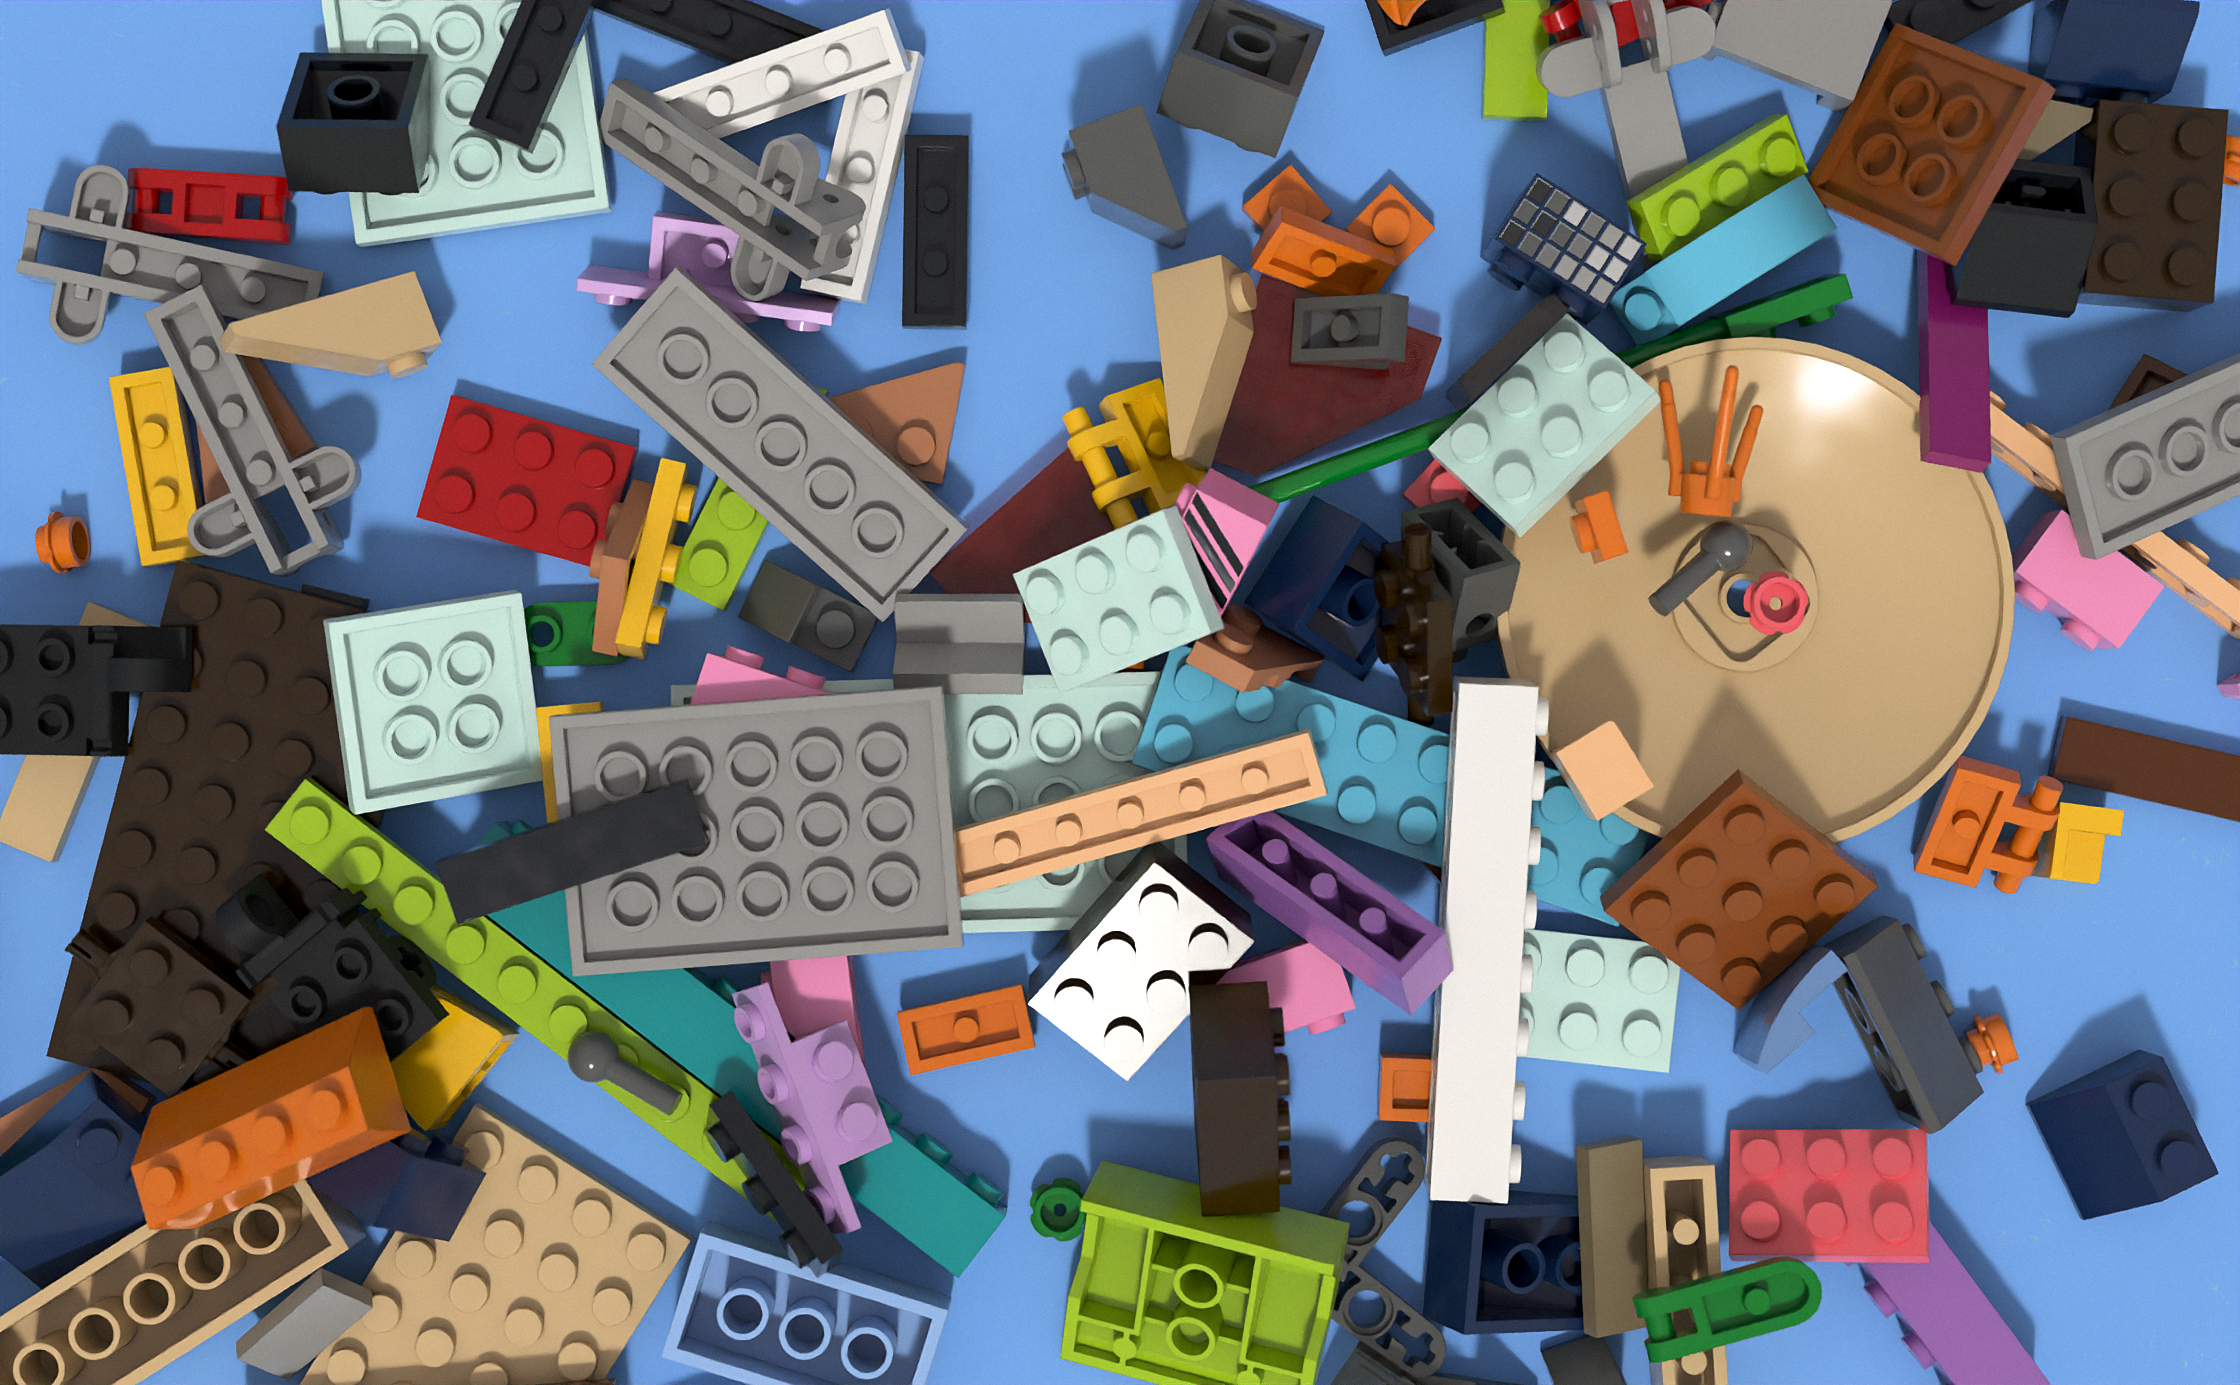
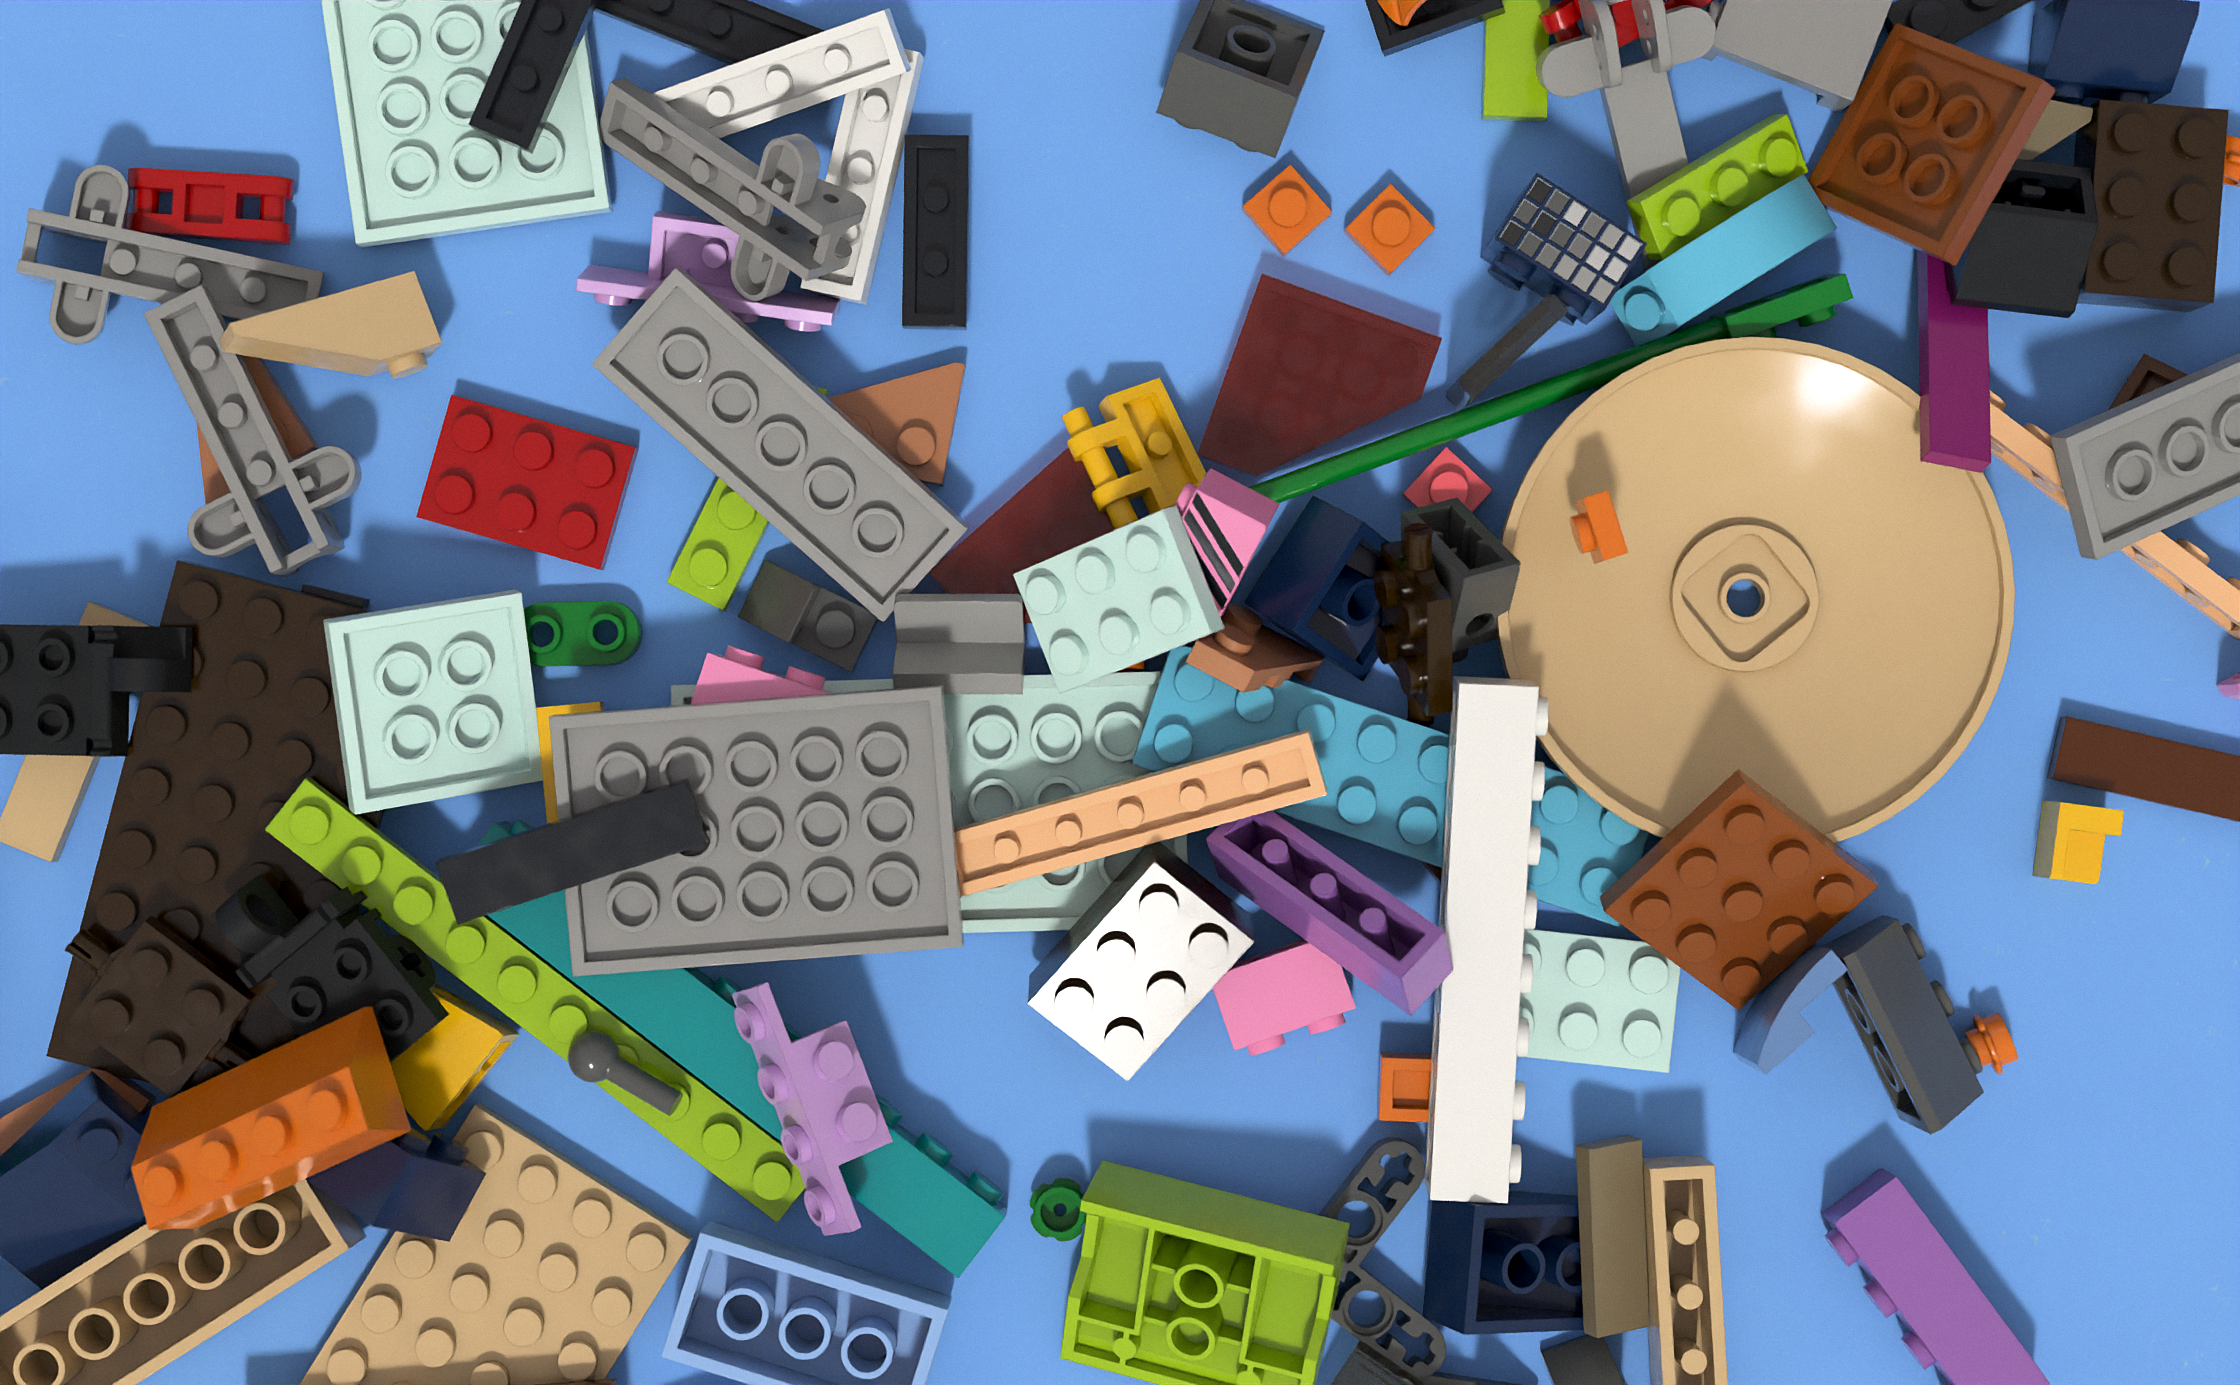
(63, 542): orange plate -> none
(157, 463): yellow plate -> none
(304, 1324): light grey tile -> none
(356, 123): black slope -> none
(614, 562): nougat wing -> none
(656, 560): yellow plate -> none
(771, 1186): black plate -> none
(816, 995): bright pink slope -> none
(966, 1029): orange plate -> none
(1124, 176): dark grey slope -> none
(1203, 347): tan slope -> none
(1237, 1099): dark brown brick -> none
(1320, 256): orange plate -> none
(1350, 330): dark grey slope -> none
(1544, 425): light aqua plate -> none
(1601, 770): light nougat panel -> none
(1712, 484): orange plant -> none
(1723, 548): dark grey bar -> none
(1729, 1306): green plate -> none
(1792, 598): coral plate -> none
(1829, 1195): coral plate -> none
(1969, 818): orange plate -> none
(2092, 597): bright pink brick -> none
(2122, 1136): dark blue slope -> none

